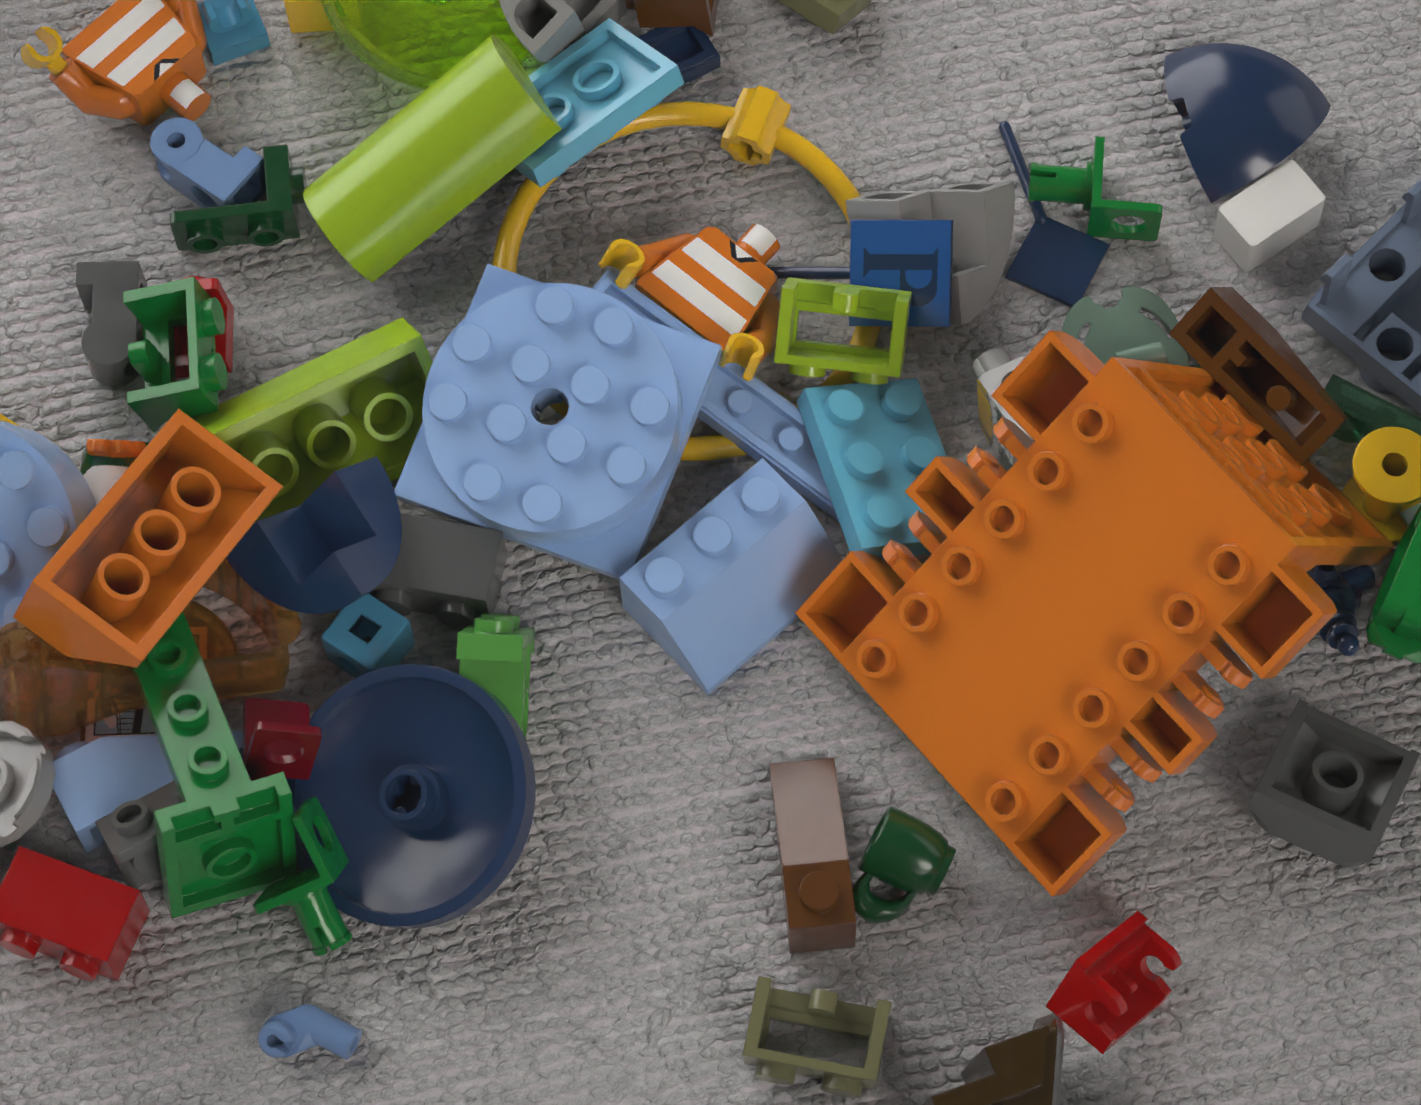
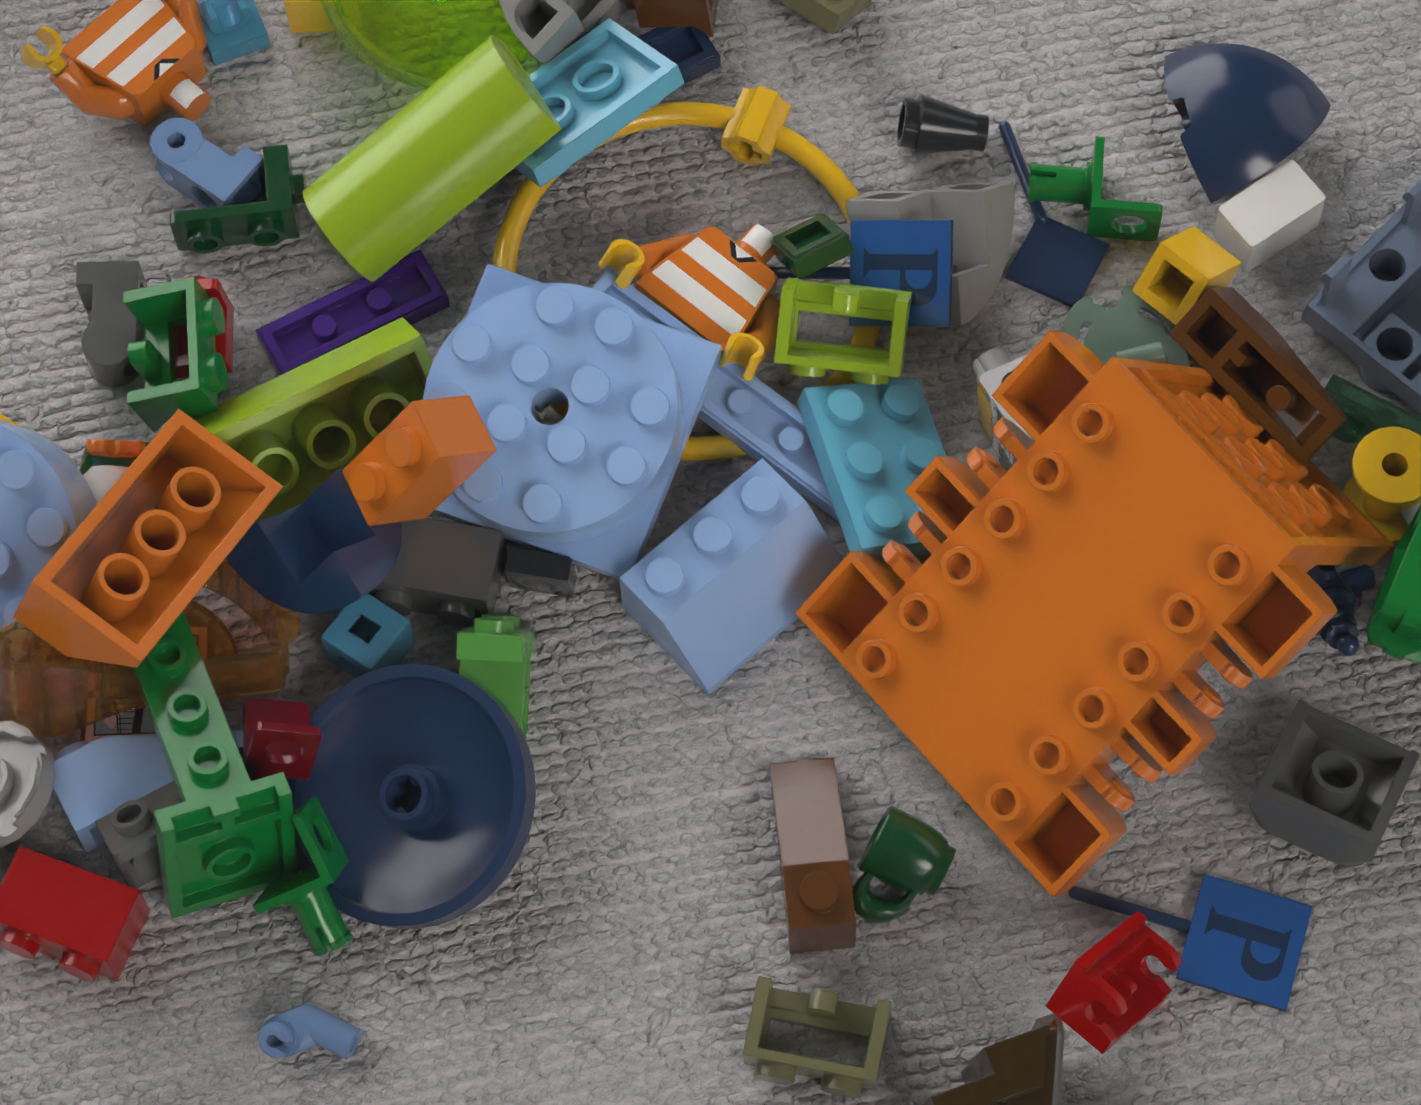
(353, 311): none -> dark purple tile
(419, 460): none -> orange brick
(541, 572): none -> black tile
(811, 245): none -> dark green tile
(939, 127): none -> black cone
(1183, 272): none -> yellow brick
(1236, 941): none -> blue piece

